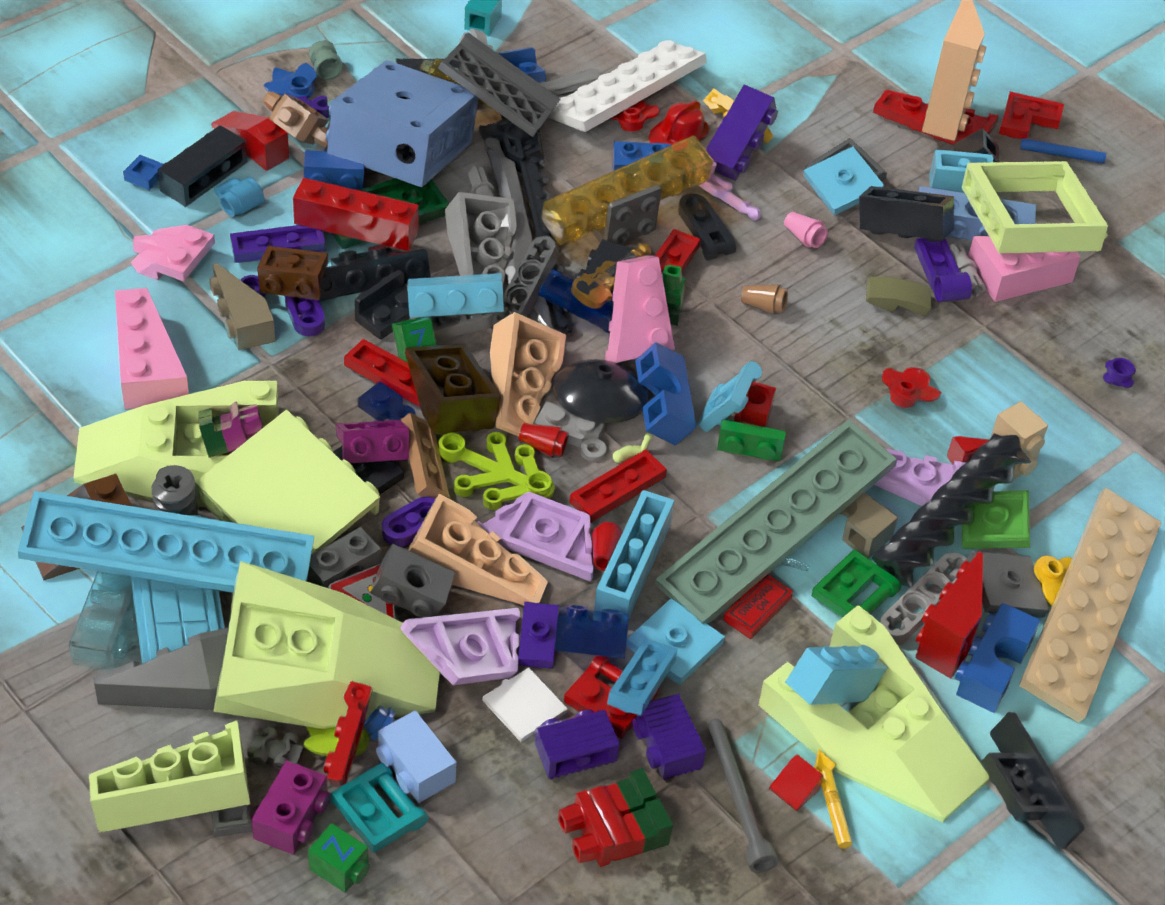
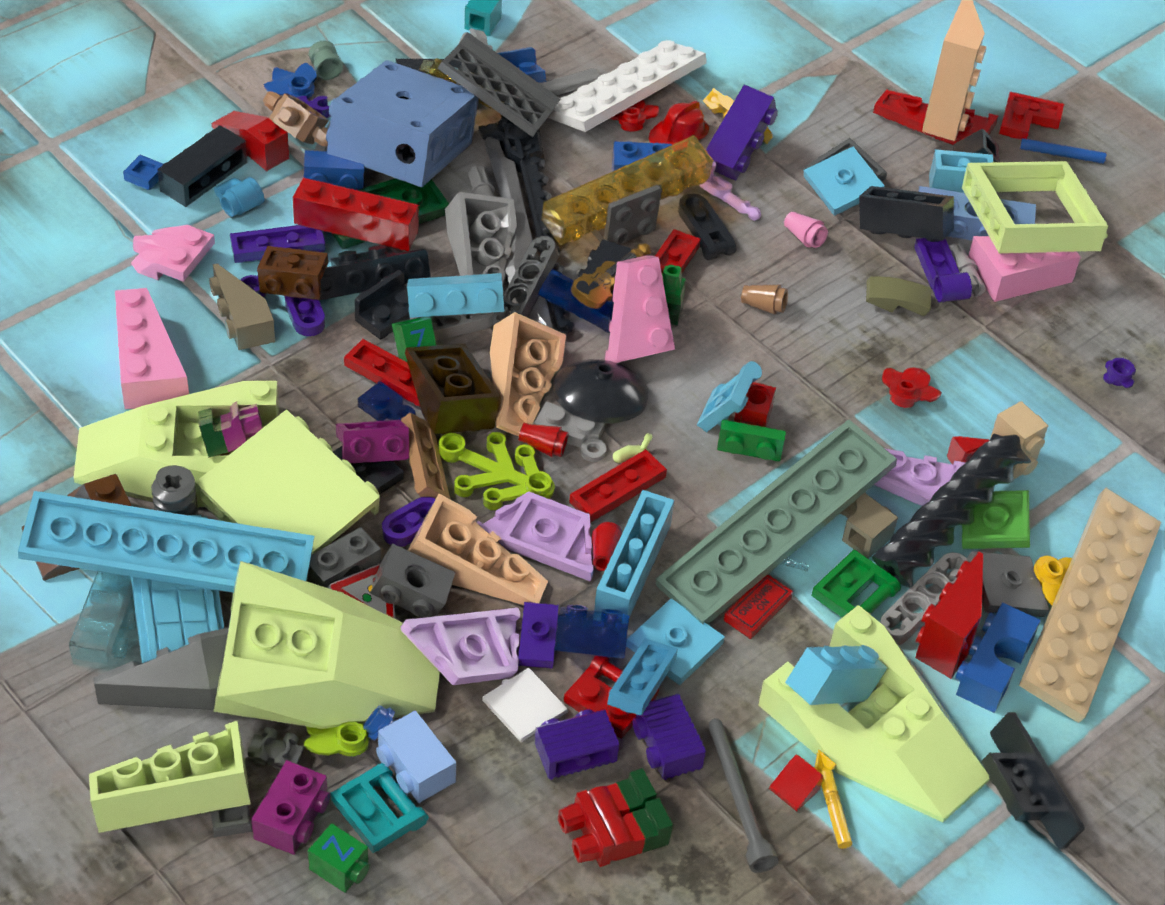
(349, 731): red hinge -> none
(671, 410): blue arch -> none

